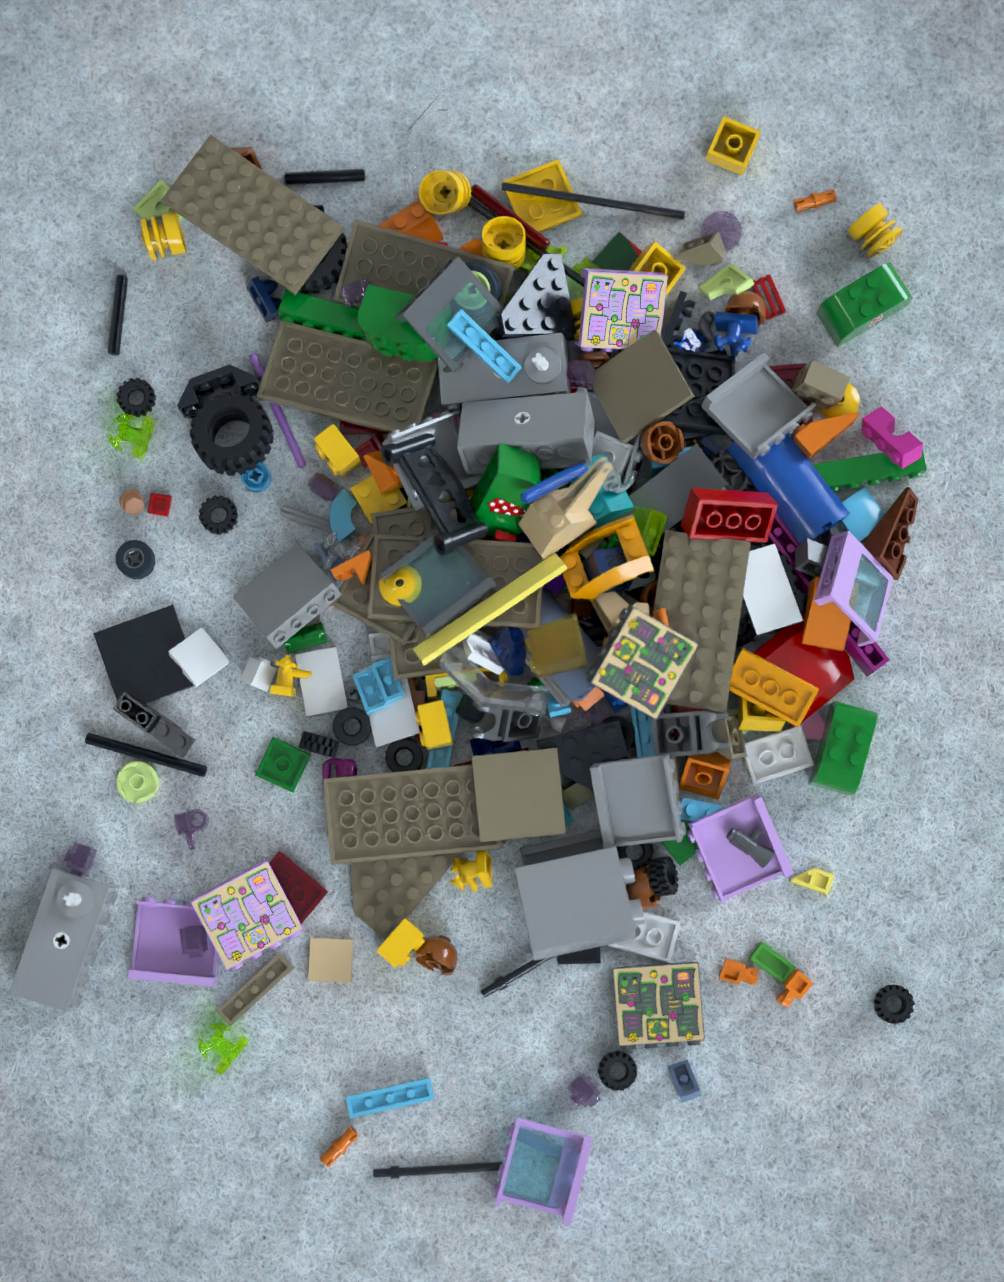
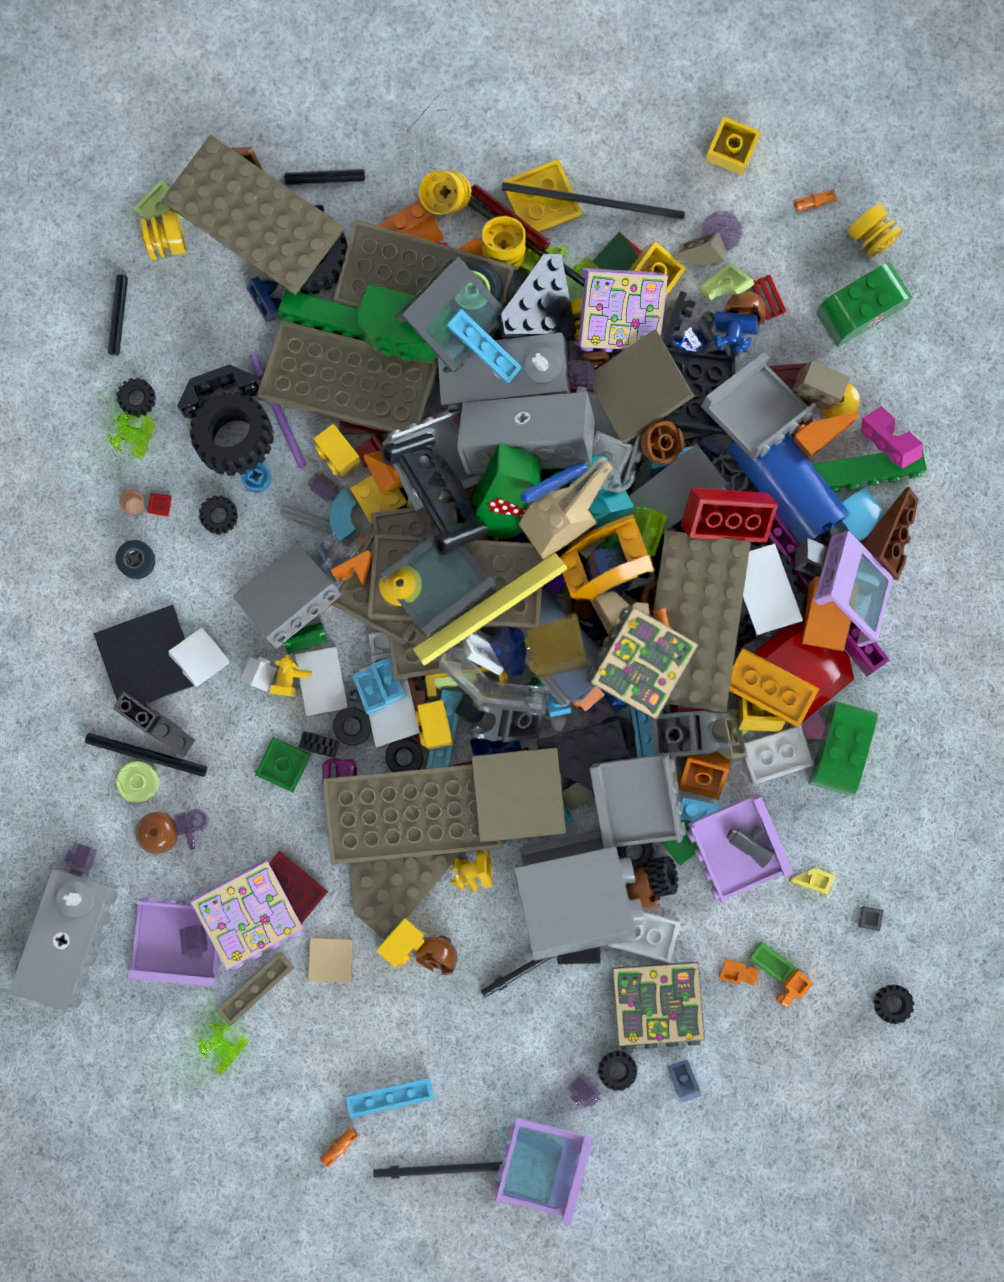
(156, 833): none -> dark orange cylinder
(355, 291): clear purple brick -> none
(504, 537): red tile -> none
(870, 918): none -> dark grey tile

